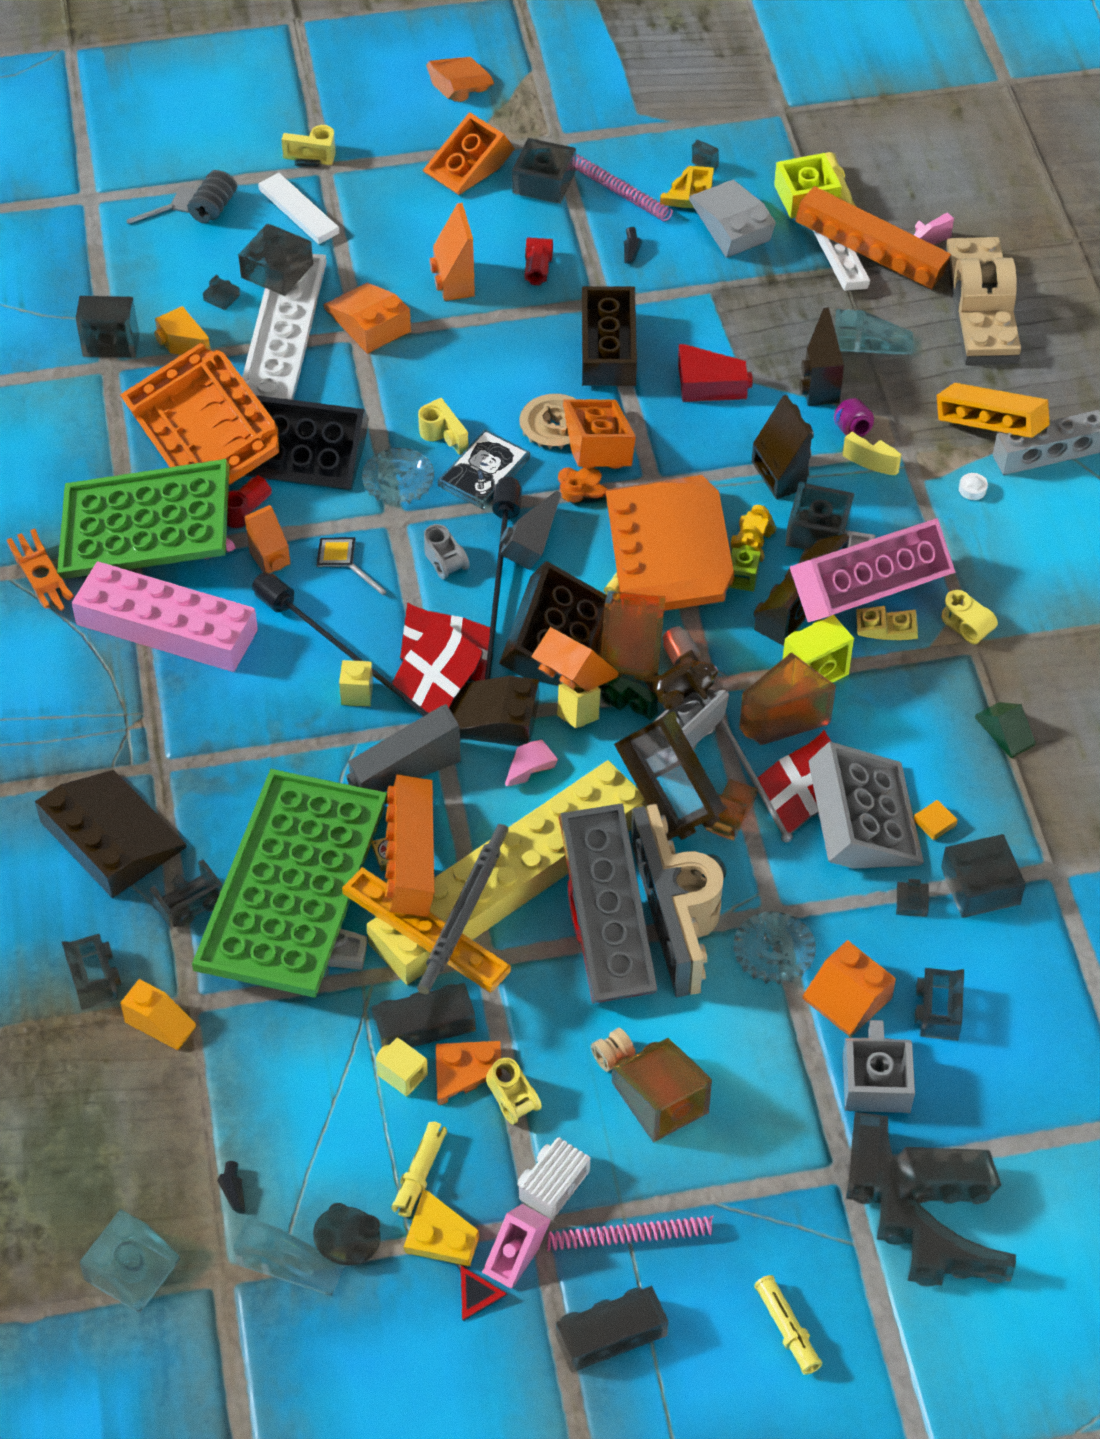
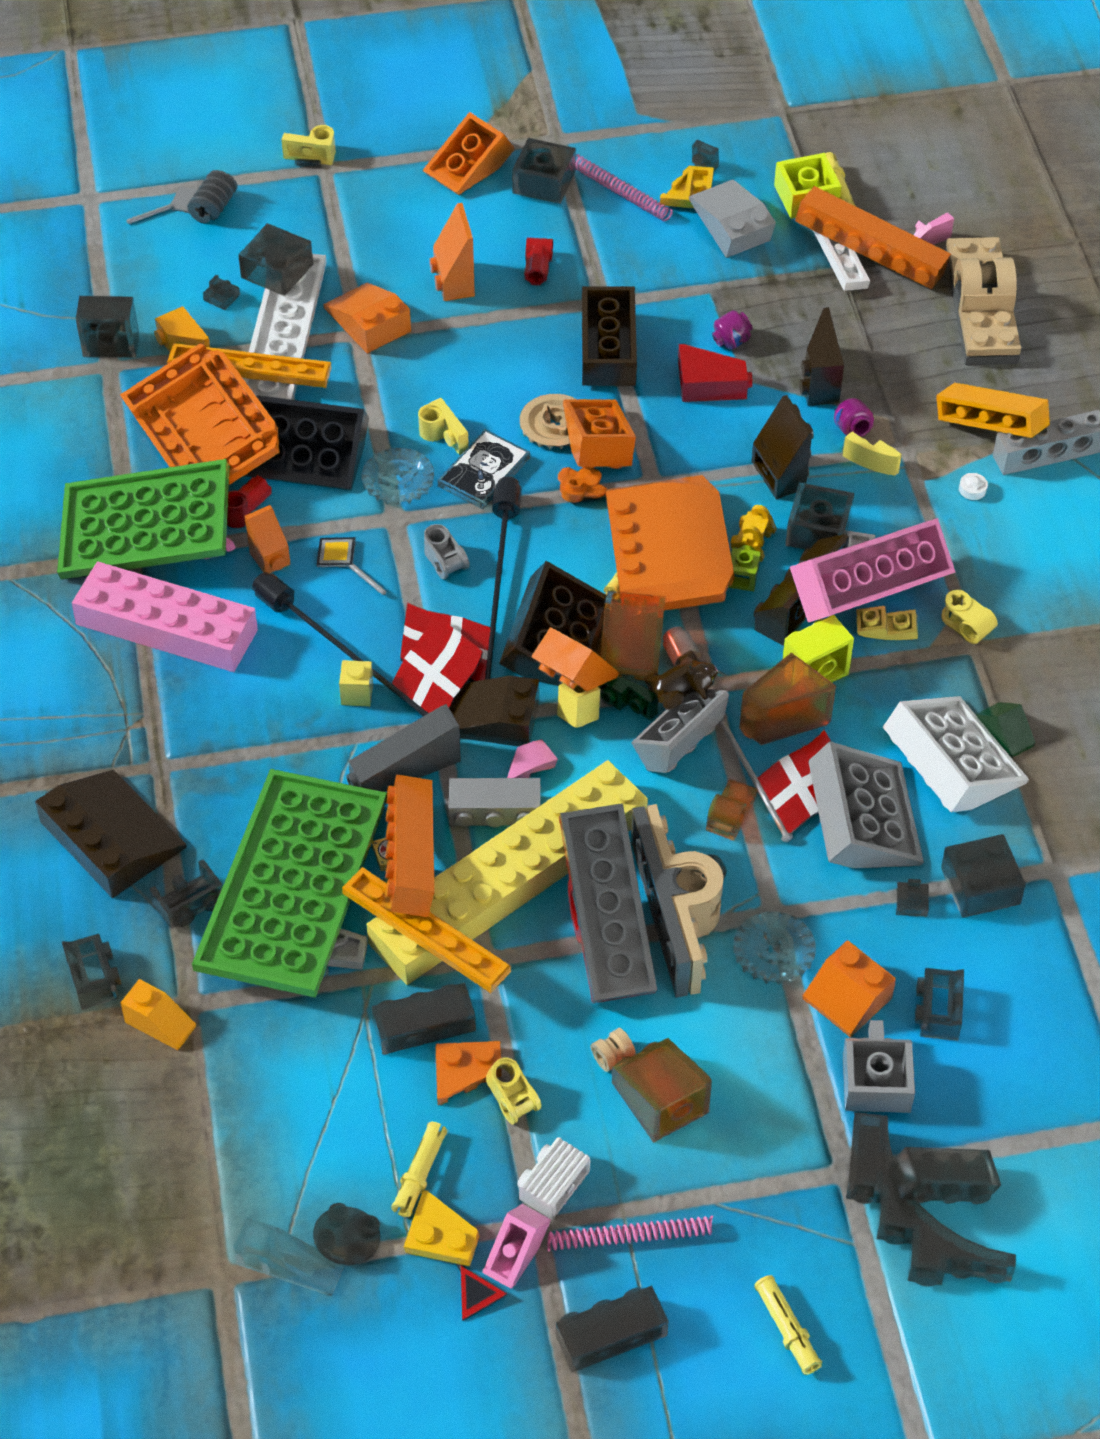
(40, 559): orange piece -> none
(128, 1261): clear light blue slope -> none
(232, 1186): black bar -> none
(270, 367): none -> light orange tile
(299, 208): white tile -> none
(401, 1066): light yellow brick -> none
(458, 77): orange slope -> none
(462, 909): dark grey axle -> none
(491, 800): none -> light grey brick
(528, 536): dark grey slope -> none
(631, 245): black bar -> none
(671, 776): door -> none
(732, 330): none -> magenta head
(868, 333): clear light blue slope -> none
(935, 820): light orange tile -> none
(953, 752): none -> white slope

